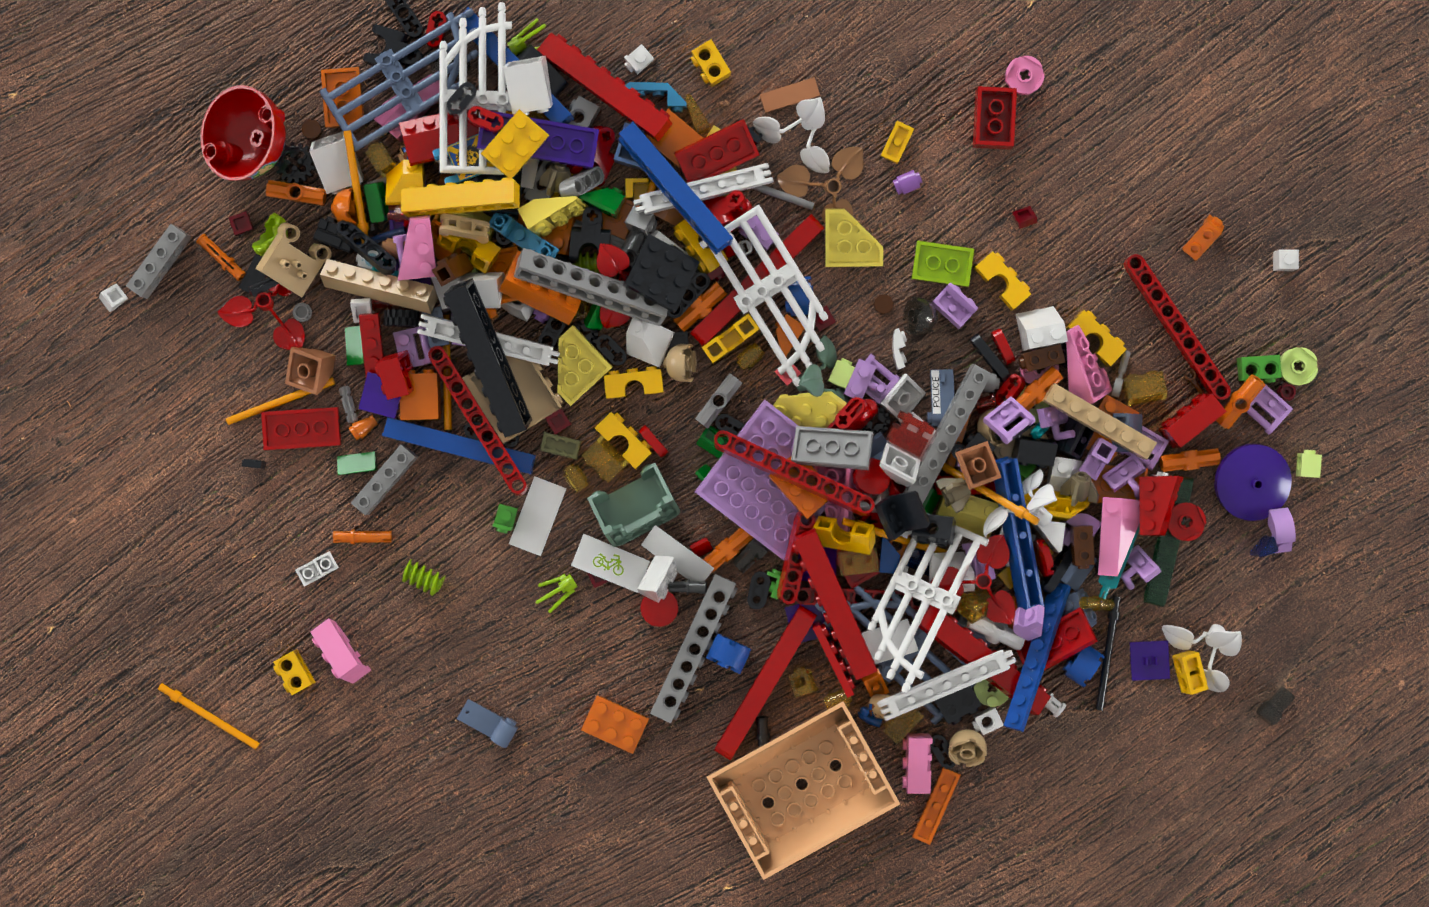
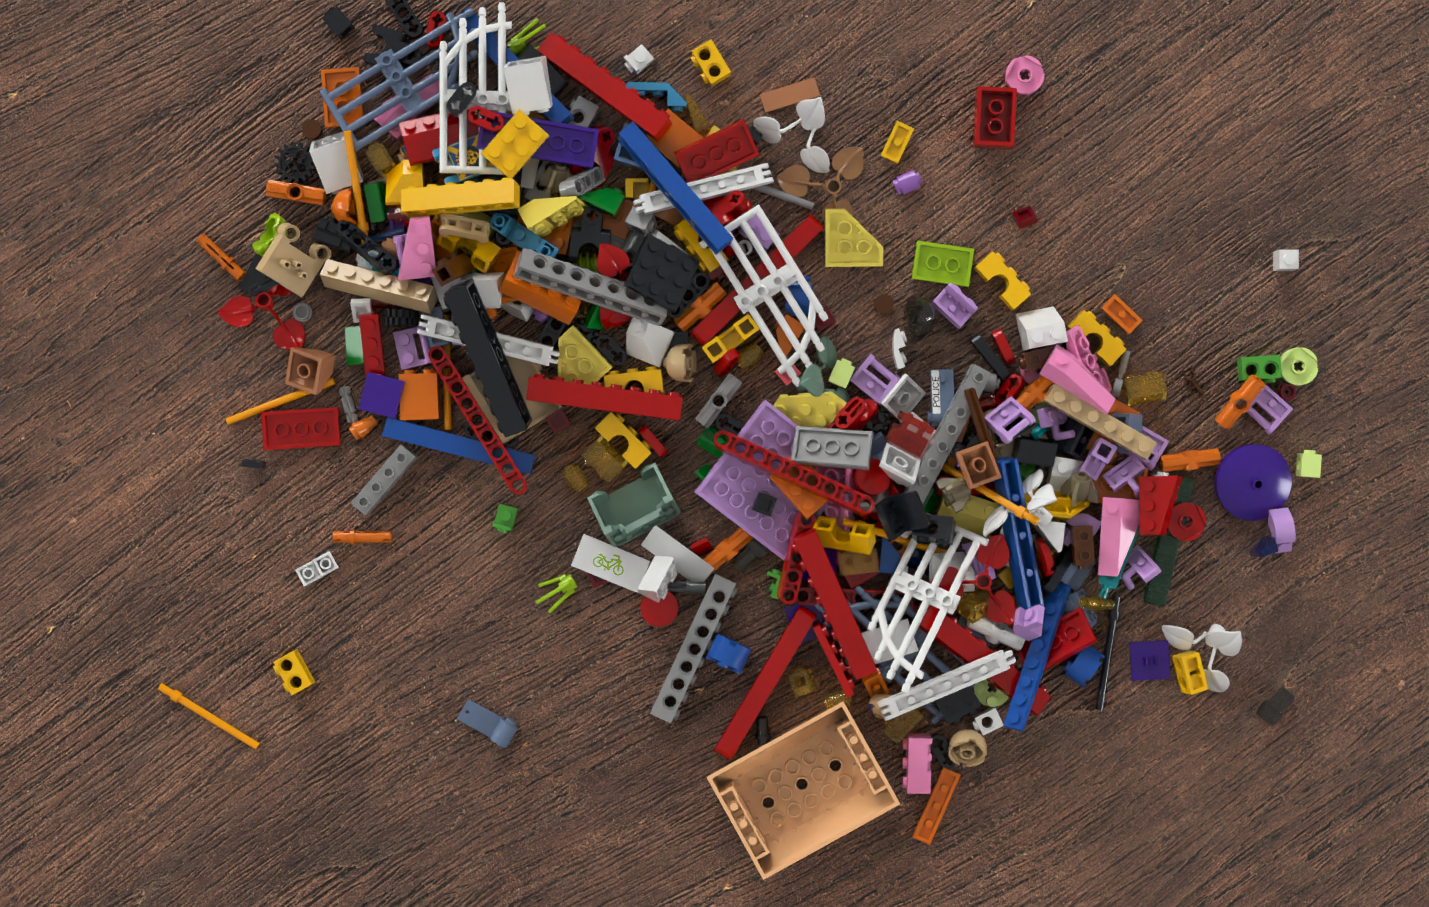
(112, 297): white slope -> none
(158, 261): light grey brick -> none
(241, 223): dark red plate -> none
(246, 125): red piece -> none
(338, 22): none -> black brick
(338, 652): bright pink wedge -> none
(356, 463): slope -> none
(394, 374): red brick -> none
(422, 578): lime piece -> none
(537, 516): white sticker -> none
(560, 445): olive plate -> none
(604, 398): none -> red brick
(615, 724): orange plate -> none
(727, 362): none -> red beam
(758, 590): black plate -> none
(764, 504): none -> black tile
(861, 380): lavender plate -> none
(864, 715): blue arm -> none
(978, 418): none -> reddish brown axle
(1055, 706): white bush -> none
(1069, 373): none -> bright pink wedge
(1121, 314): none -> orange plate
(1168, 322): red beam -> none
(1191, 420): red brick -> none
(1204, 237): orange bracket -> none

